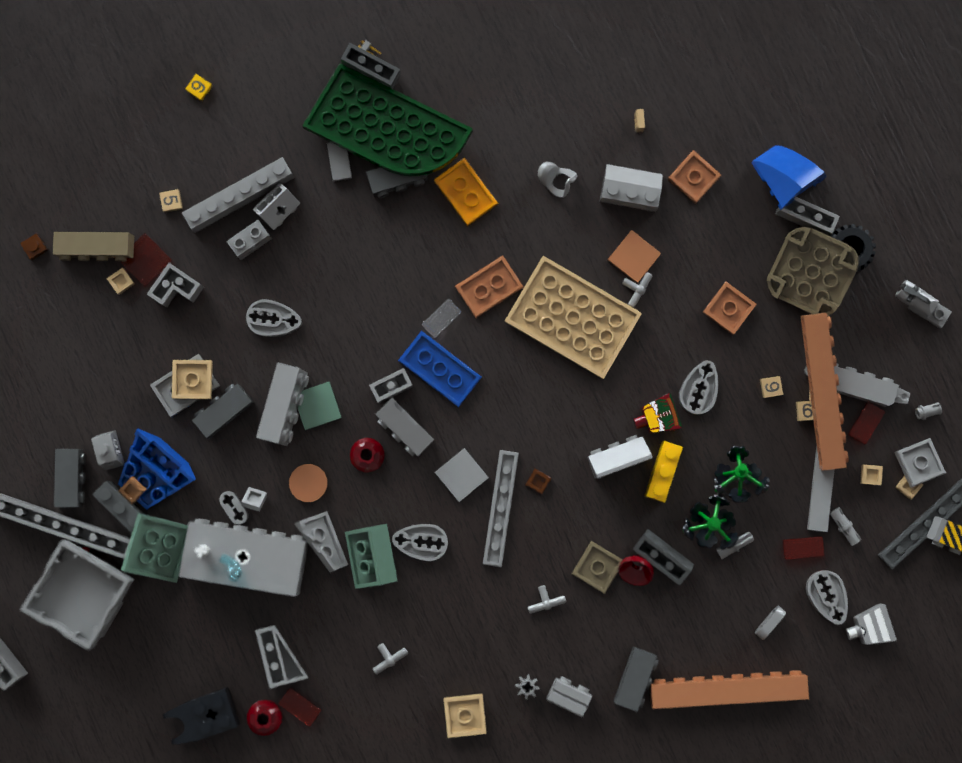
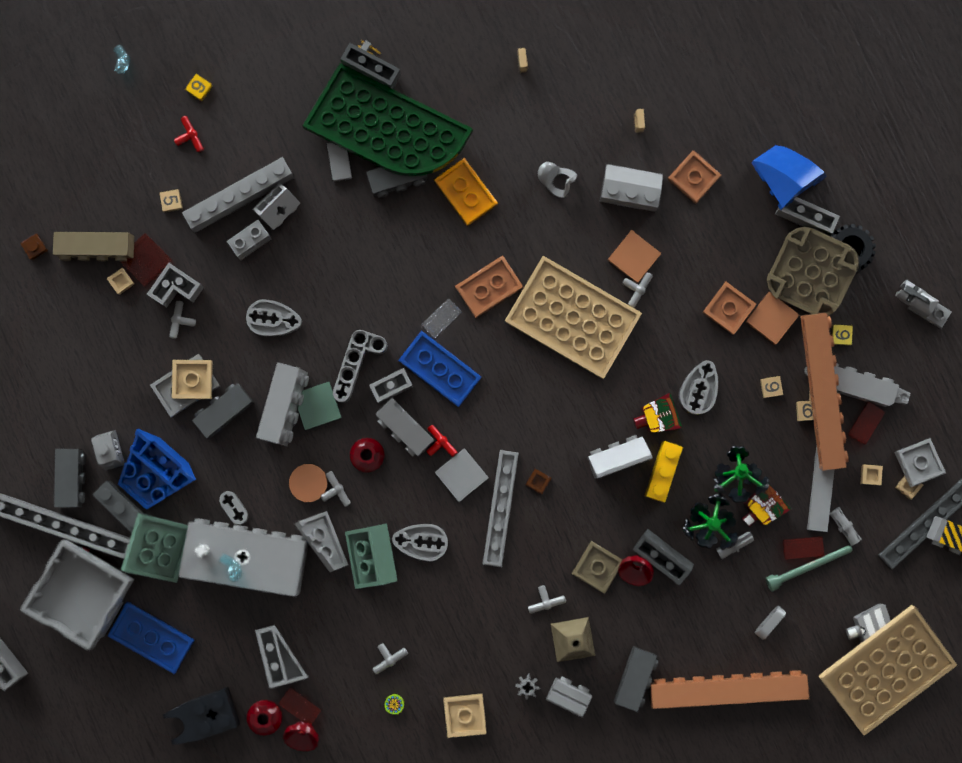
(123, 60): none -> clear light blue arm
(132, 490): medium nougat tile -> none
(151, 637): none -> blue tile
(177, 319): none -> light grey piece
(191, 134): none -> red piece
(254, 499): light grey plate -> none
(301, 737): none -> dark red piece
(337, 489): none -> light grey piece
(355, 367): none -> light grey beam
(394, 704): none -> tile
(442, 441): none -> red piece
(522, 59): none -> tan tile
(566, 632): none -> dark tan slope
(764, 507): none -> torso
(772, 318): none -> nougat tile
(775, 581): none -> sand green piece
(837, 589): light grey piece -> none
(842, 334): none -> light yellow tile
(888, 670): none -> tan plate
(927, 411): light grey pin -> none

